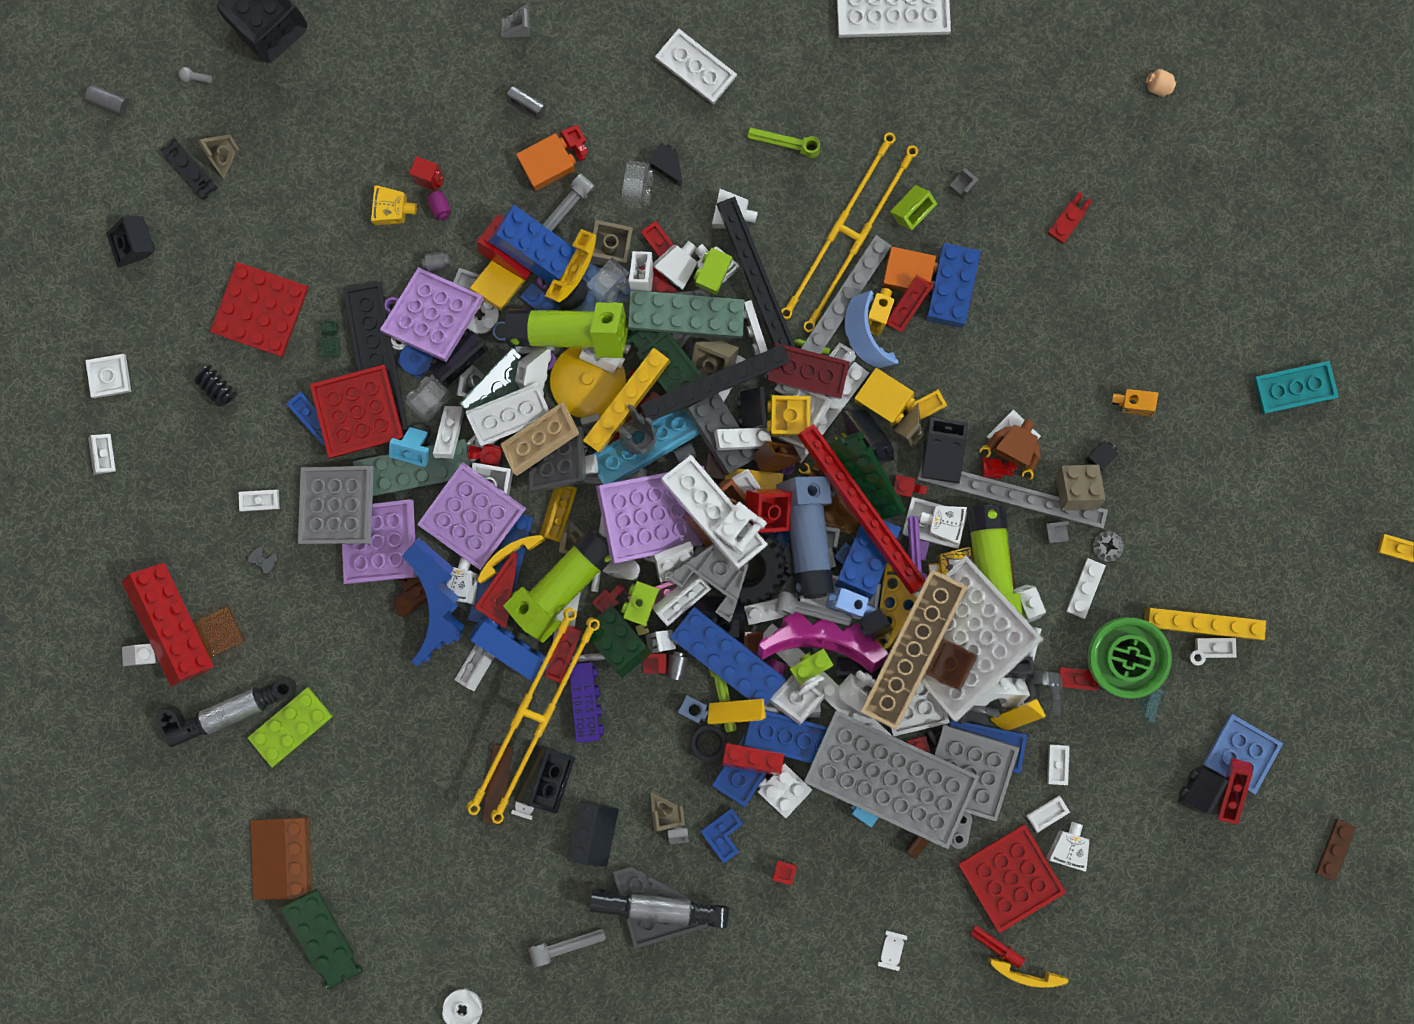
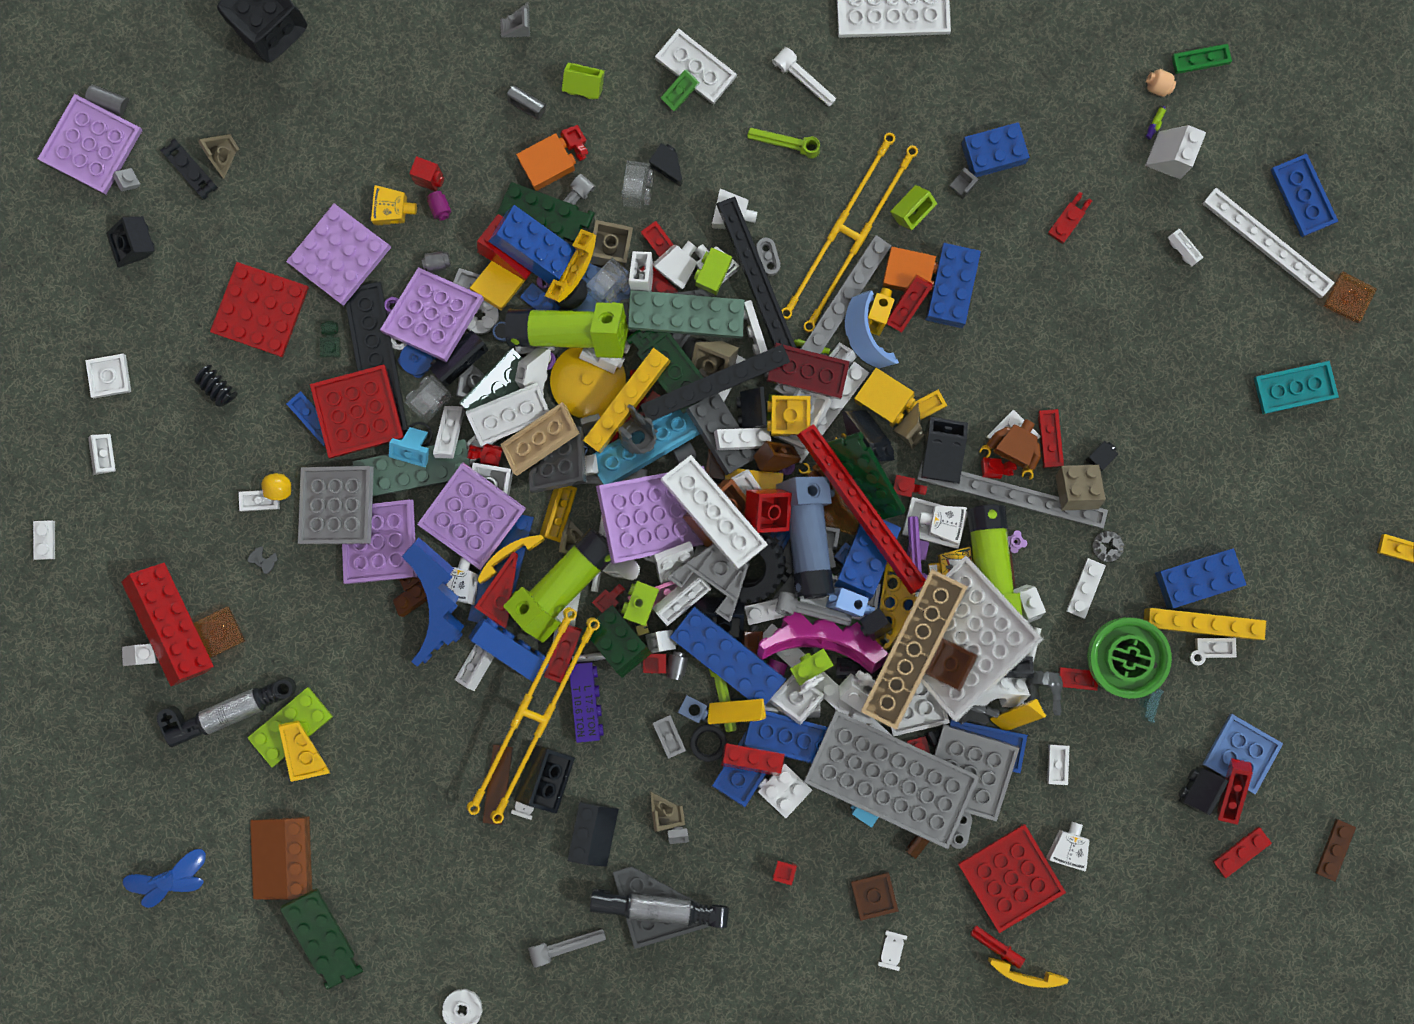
(43, 540): none -> white plate
(90, 144): none -> lavender plate
(126, 179): none -> light grey plate
(177, 879): none -> blue piece
(186, 74): light grey bar -> none
(276, 486): none -> yellow hair
(300, 753): none -> yellow wing
(338, 254): none -> lavender plate
(556, 215): none -> dark green hinge
(583, 81): none -> lime brick
(669, 736): none -> light grey plate
(680, 90): none -> bright green plate
(717, 834): blue plate -> none
(735, 523): white plate -> none
(769, 256): none -> light grey plate
(787, 60): none -> white axle
(874, 896): none -> reddish brown tile
(995, 150): none -> blue brick
(1020, 542): none -> lavender plate
(1048, 813): white tile -> none
(1050, 438): none -> red plate
(1056, 532): flat silver panel -> none
(1145, 402): light orange torso -> none
(1156, 123): none -> lime piece
(1175, 150): none -> white slope
(1185, 247): none -> white plate
(1200, 579): none -> blue brick
(1201, 58): none -> green plate
(1242, 852): none -> red plate
(1268, 243): none -> white plate
(1304, 195): none -> blue plate
(1350, 297): none -> clear orange plate

